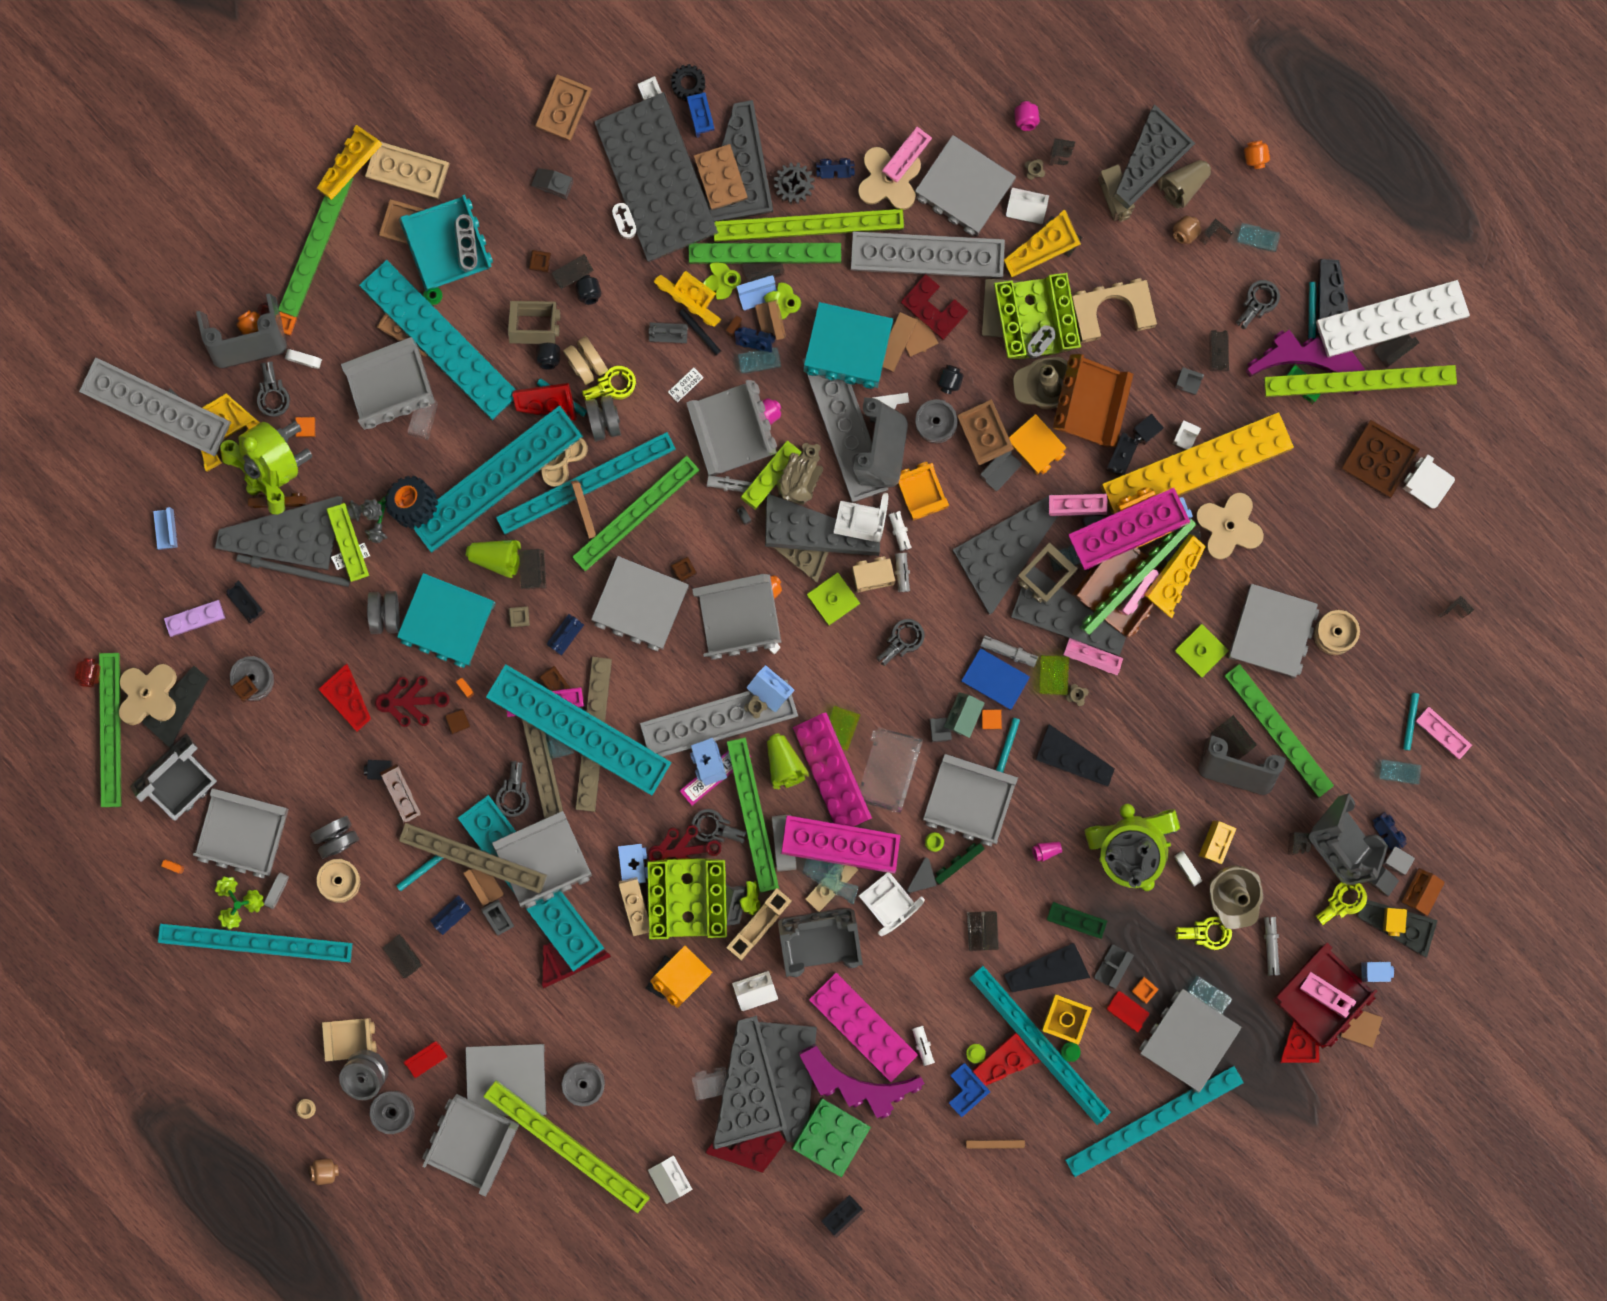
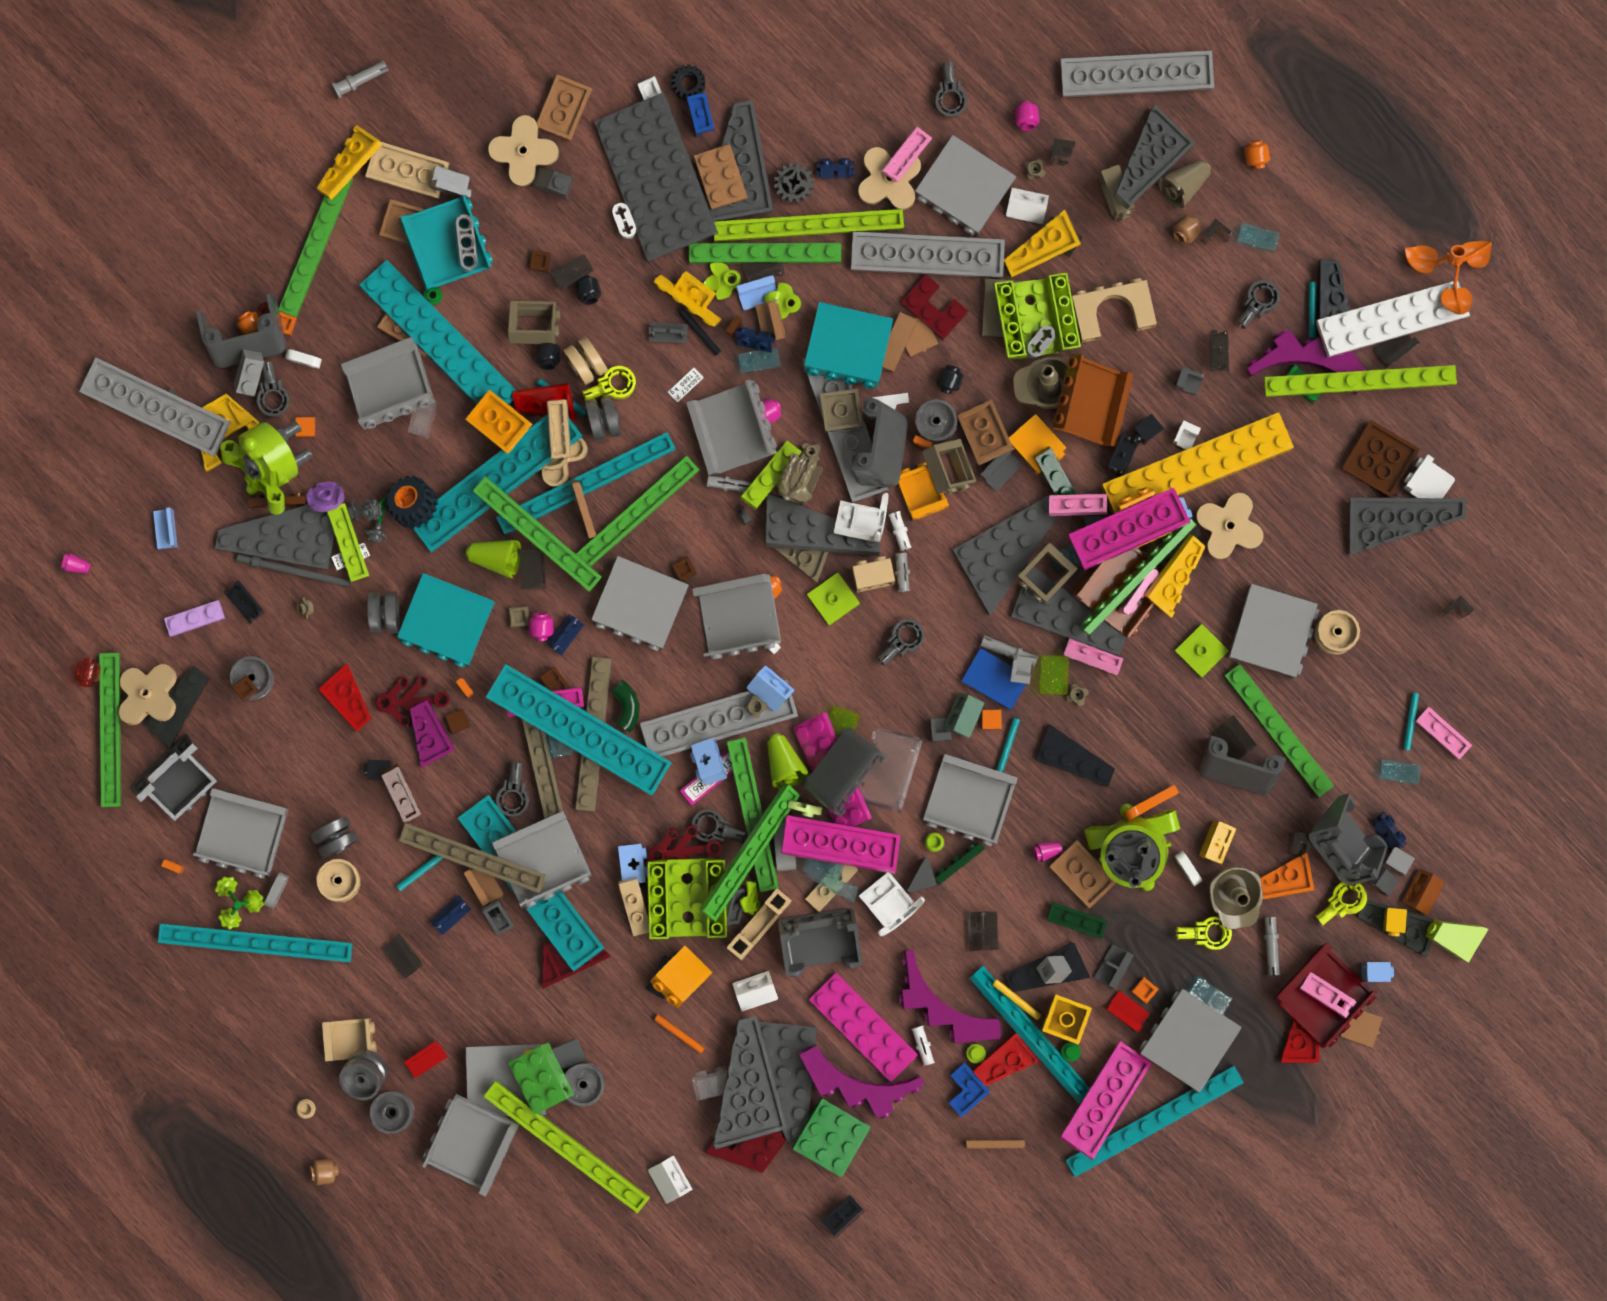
(75, 564): none -> dark pink cone
(248, 372): none -> light grey brick
(305, 608): none -> dark tan plate
(325, 496): none -> medium lavender tile
(351, 82): none -> light grey pin
(429, 733): none -> magenta wing
(450, 182): none -> panel
(498, 421): none -> light orange plate
(523, 166): none -> tan plant
(537, 533): none -> bright green plate
(540, 1078): none -> bright green piece
(541, 626): none -> dark pink head
(559, 429): none -> tan plate
(569, 1053): none -> dark grey panel
(629, 705): none -> dark green cylinder
(679, 1034): none -> orange bar
(749, 853): none -> bright green plate
(807, 809): none -> yellowish green plate
(841, 410): none -> dark tan plate
(842, 770): none -> dark grey windscreen
(919, 441): none -> orange tile
(919, 995): none -> magenta arch
(949, 79): none -> dark grey pin
(960, 464): none -> dark tan window
(1016, 999): none -> yellow bar
(1021, 669): none -> light grey panel
(1053, 472): none -> plate
(1054, 969): none -> light grey panel
(1082, 874): none -> medium nougat plate
(1105, 1100): none -> dark pink plate
(1137, 74): none -> light grey plate
(1151, 802): none -> orange beam
(1288, 879): none -> orange wing
(1389, 519): none -> dark grey wing
(1456, 937): none -> slope
(1474, 253): none -> orange plant

